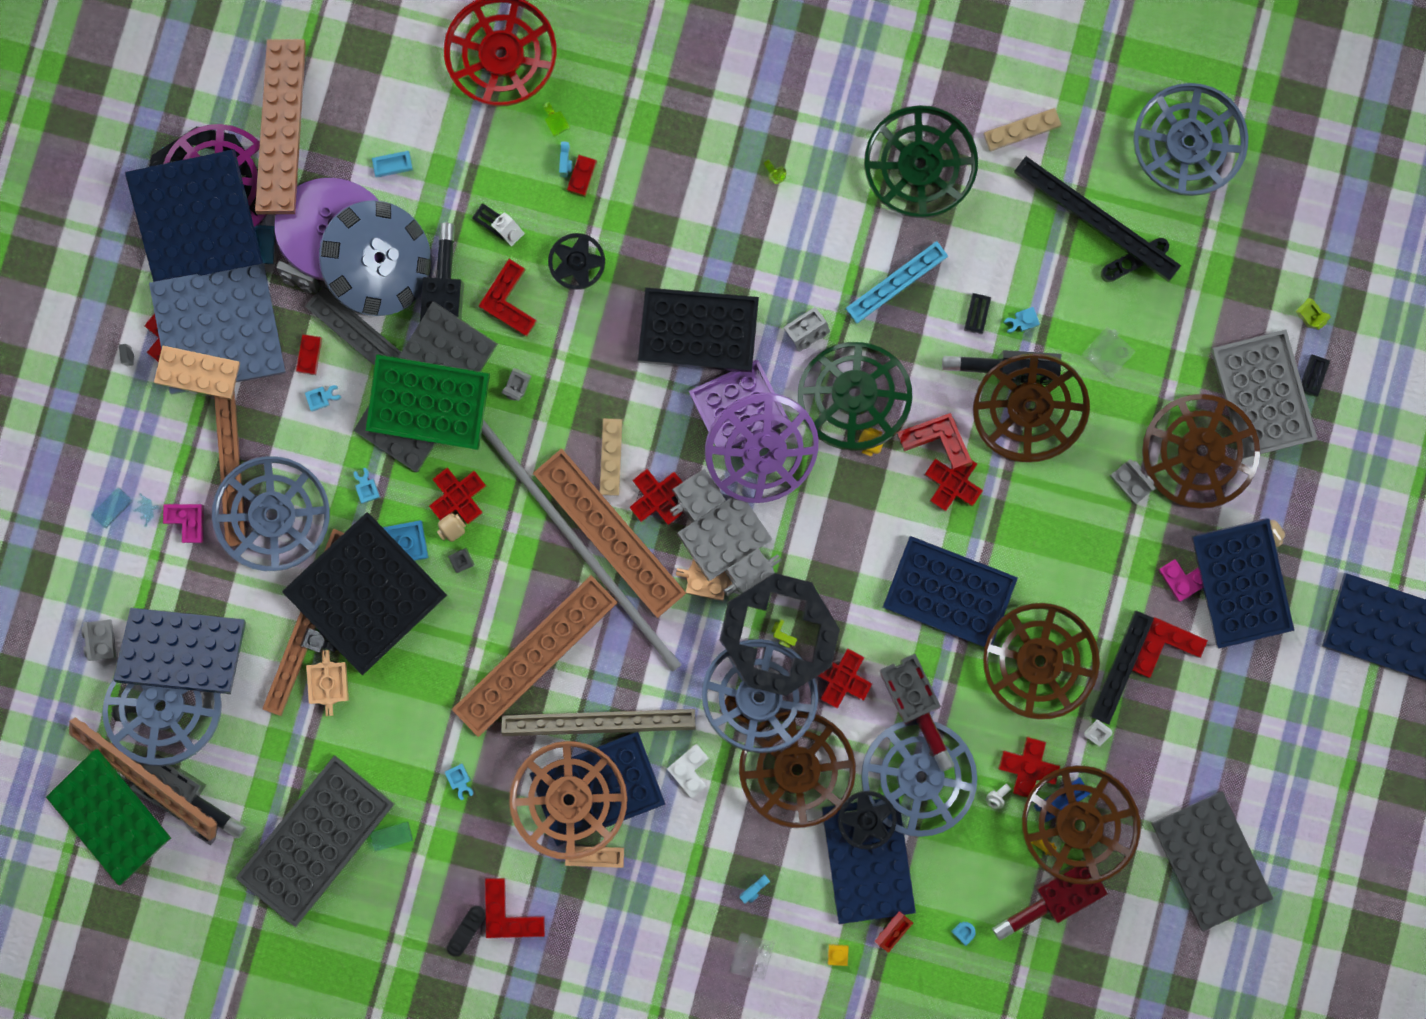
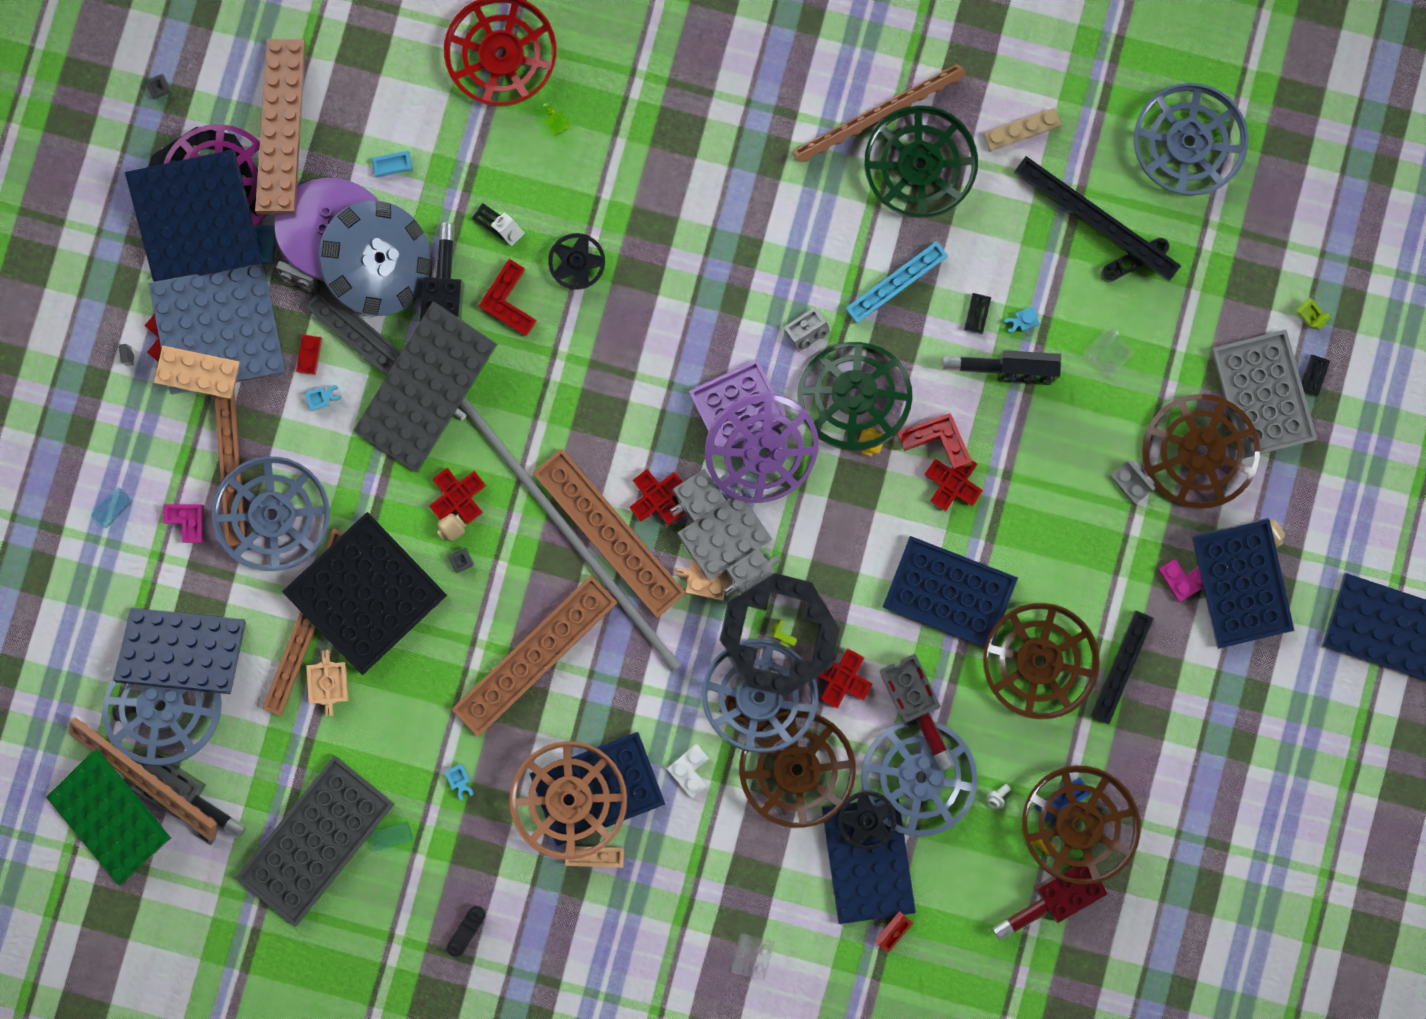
(98, 640): light grey bracket -> none
(146, 509): clear light blue piece -> none
(158, 86): none -> dark grey tile
(315, 640): black plate -> none
(367, 488): medium azure plate -> none
(410, 538): dark azure tile -> none
(427, 402): green plate -> none
(507, 927): red plate -> none
(516, 385): light grey bracket -> none
(565, 163): medium azure plate -> none
(582, 175): red plate -> none
(598, 722): dark tan plate -> none
(611, 457): tan plate -> none
(698, 329): black plate -> none
(751, 893): medium azure plate -> none
(776, 175): clear neon green plate -> none
(838, 955): yellow plate -> none
(871, 117): none -> nougat plate
(964, 932): medium azure tile -> none
(1027, 766): red plate -> none
(1031, 417): reddish brown dish -> none
(1098, 733): white plate -> none
(1166, 633): red plate -> none
(1212, 861): dark grey plate -> none

